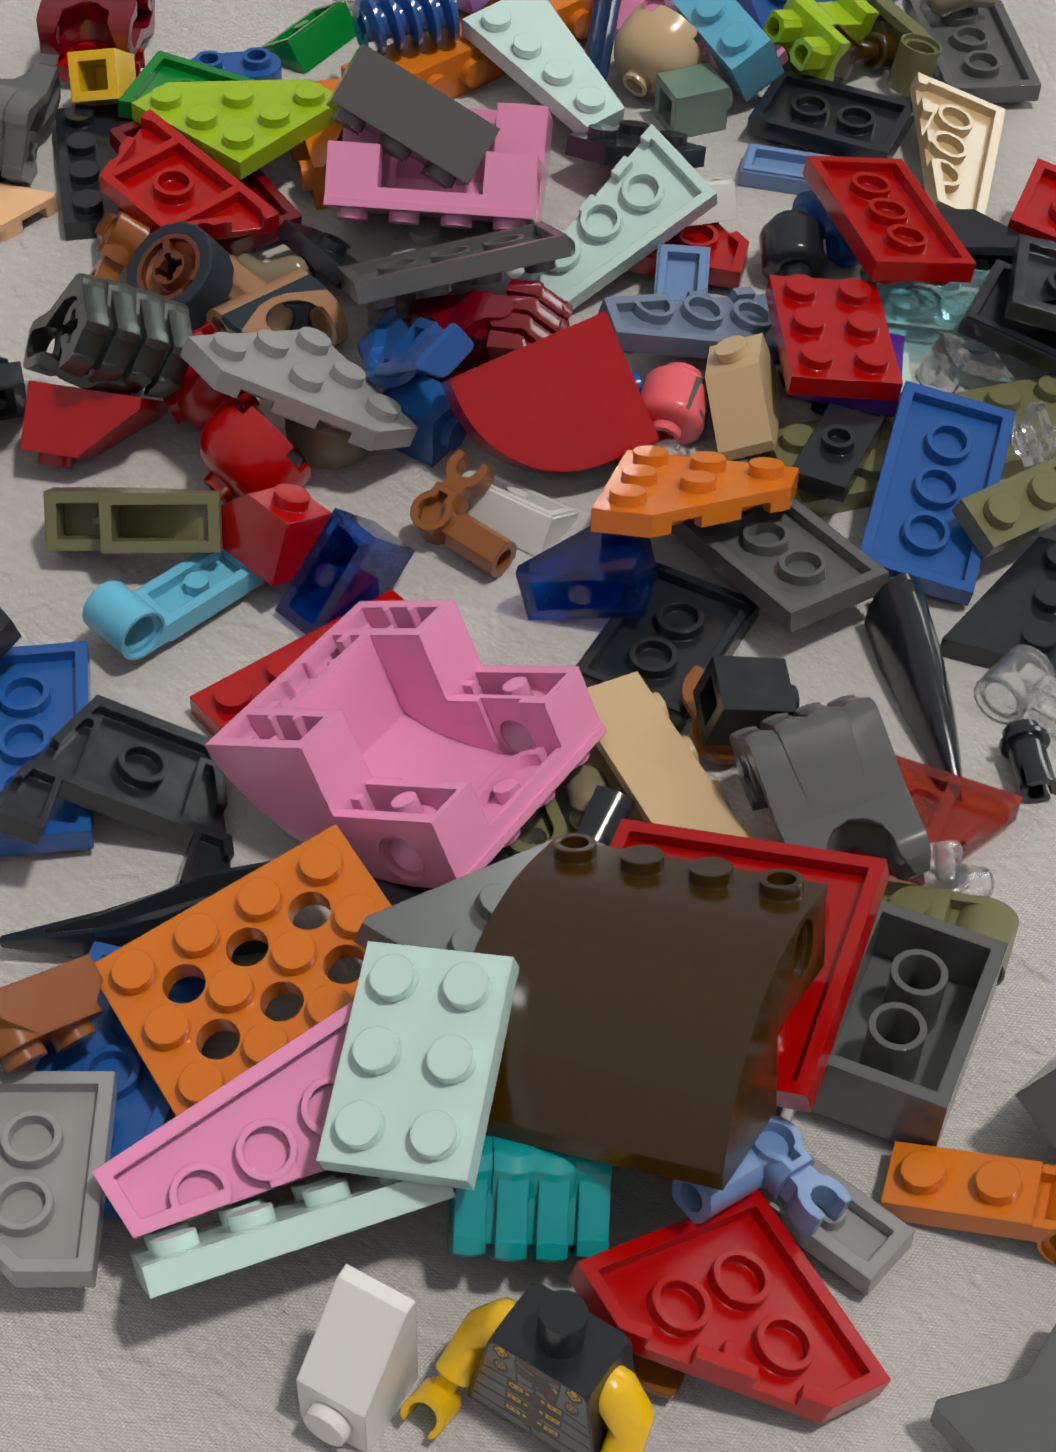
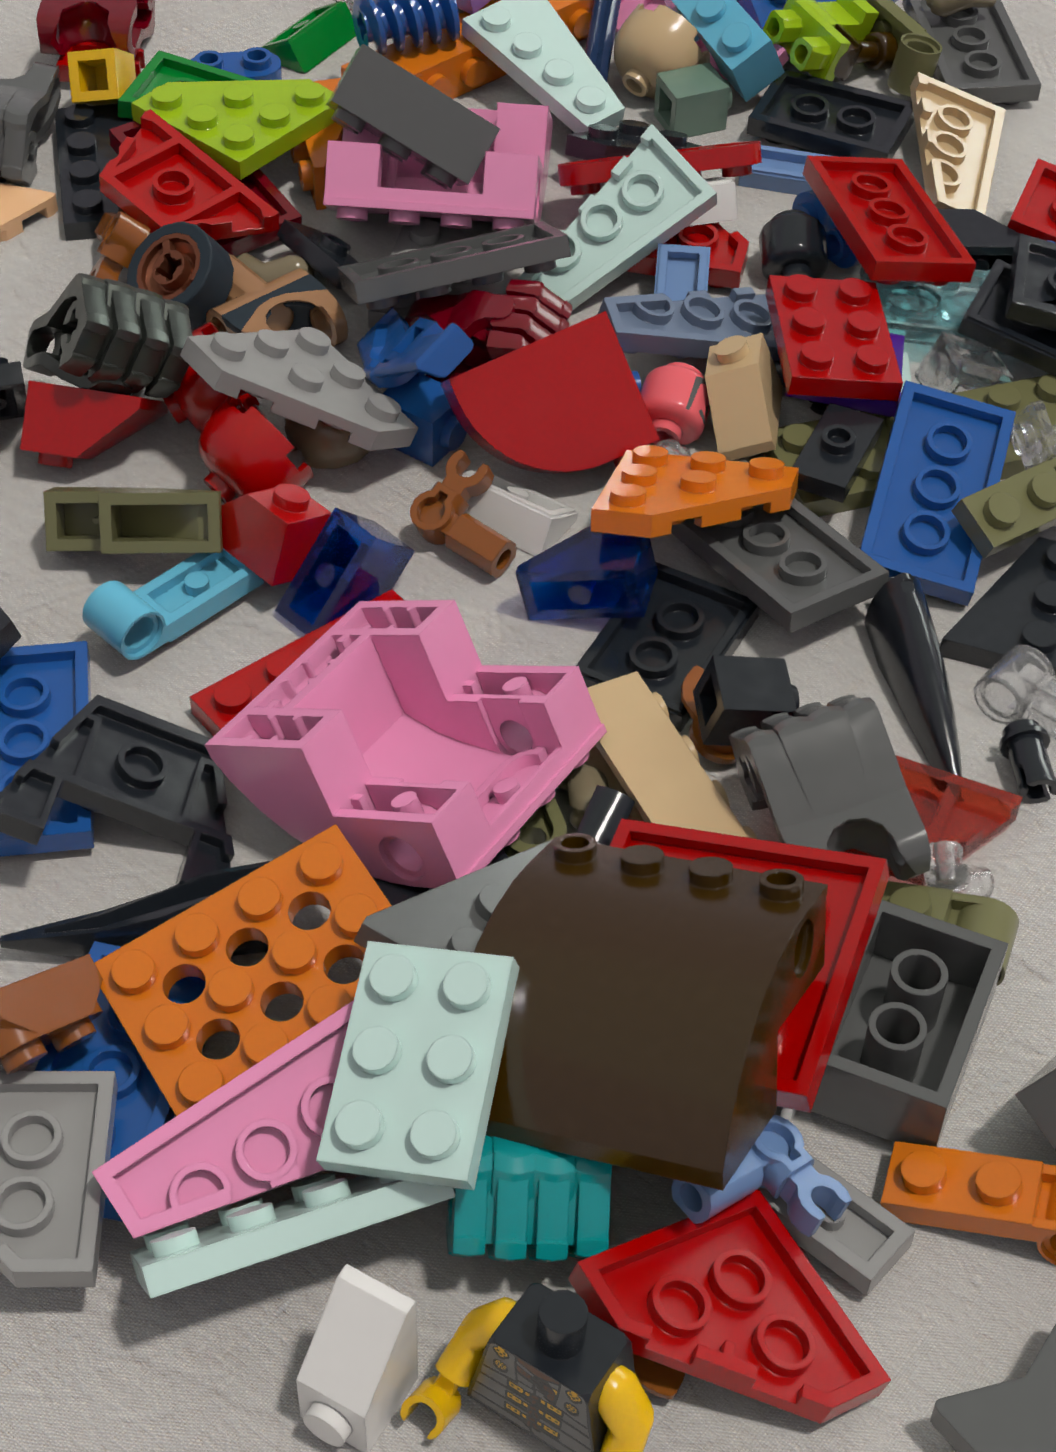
(732, 158): none -> red plate

